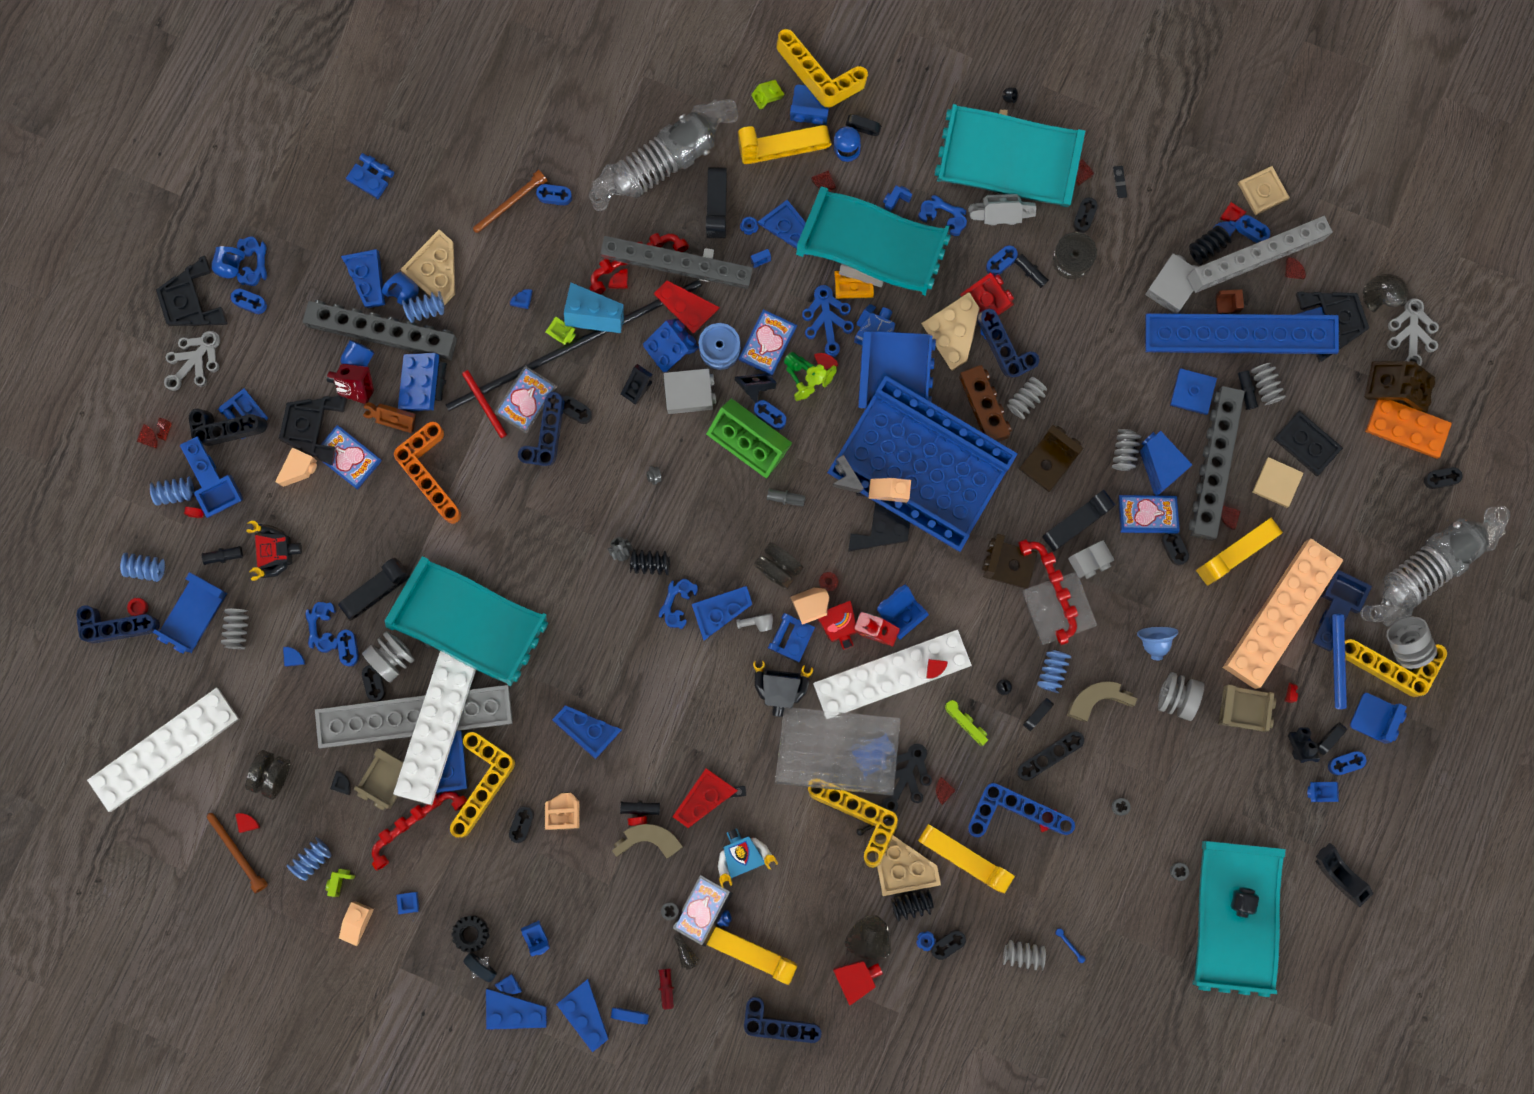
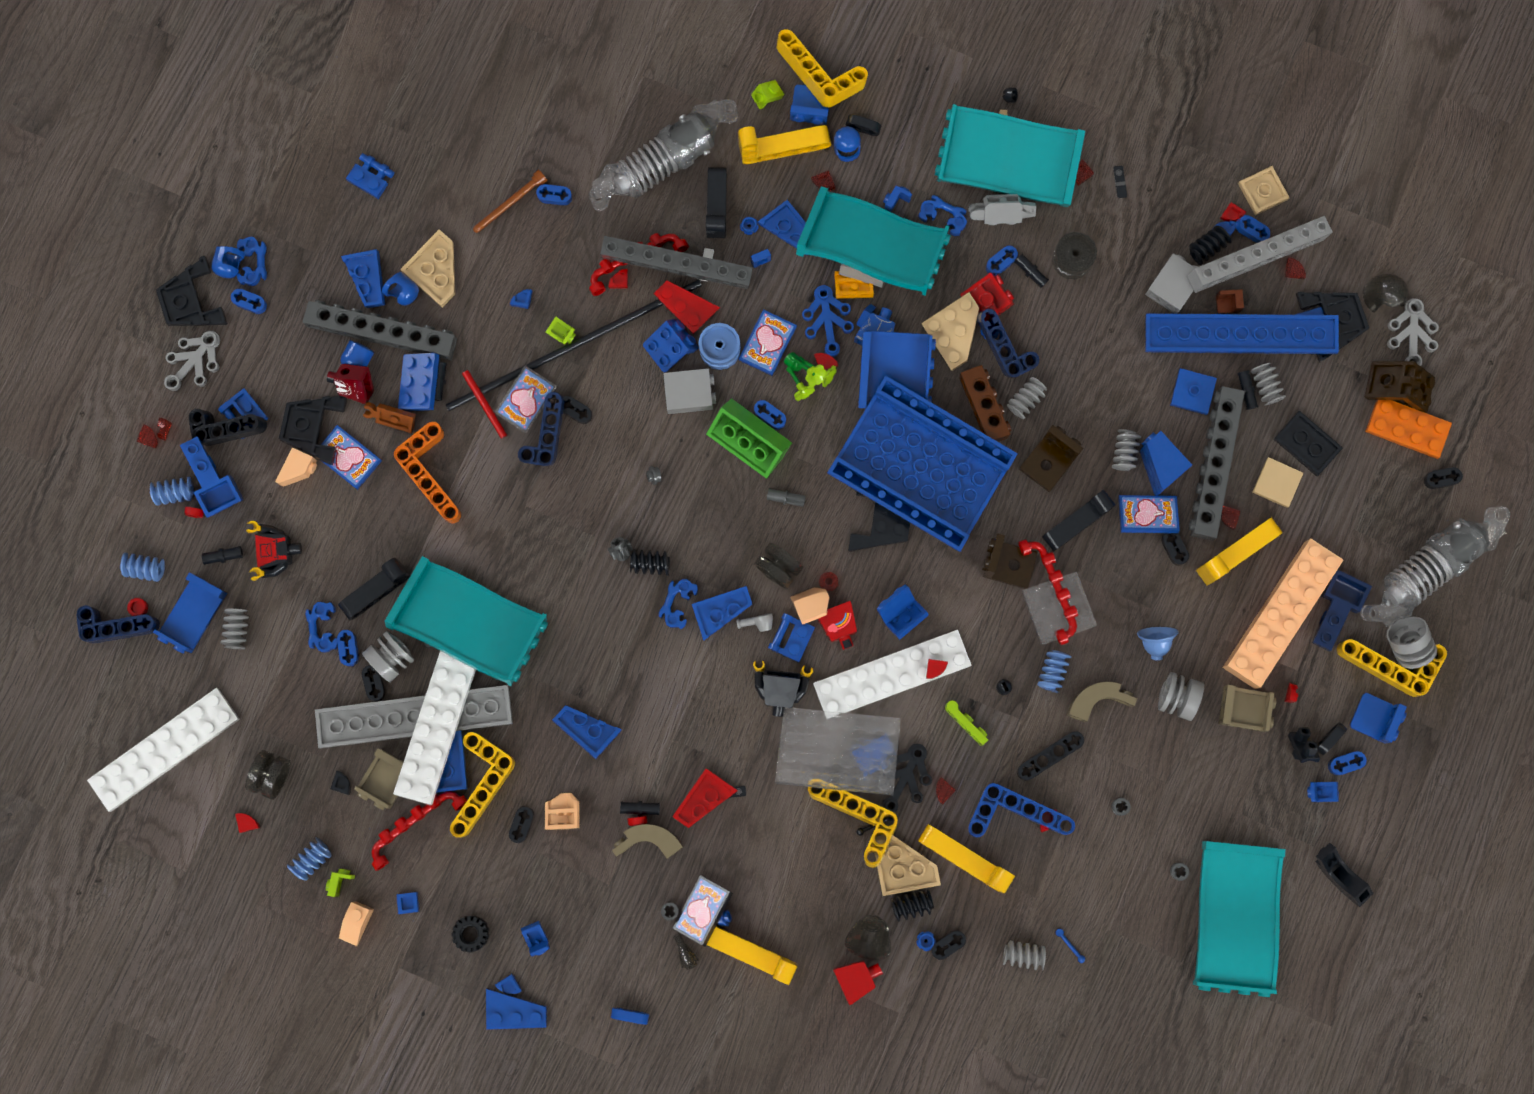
(257, 883): dark orange piece -> none
(292, 657): blue tile -> none
(424, 307): medium blue piece -> none
(479, 967): black wheel -> none
(584, 1016): blue wing -> none
(592, 311): dark azure wedge -> none
(637, 384): black slope -> none
(666, 989): dark red axle -> none
(742, 856): torso -> none
(754, 383): black slope -> none
(783, 1024): dark blue beam -> none
(850, 480): flat silver slope -> none
(872, 626): red torso -> none
(890, 489): light nougat slope -> none
(1038, 714): black beam -> none
(1089, 216): black beam -> none
(1091, 559): light grey brick -> none
(1244, 902): black head -> none
(1339, 661): blue axle -> none

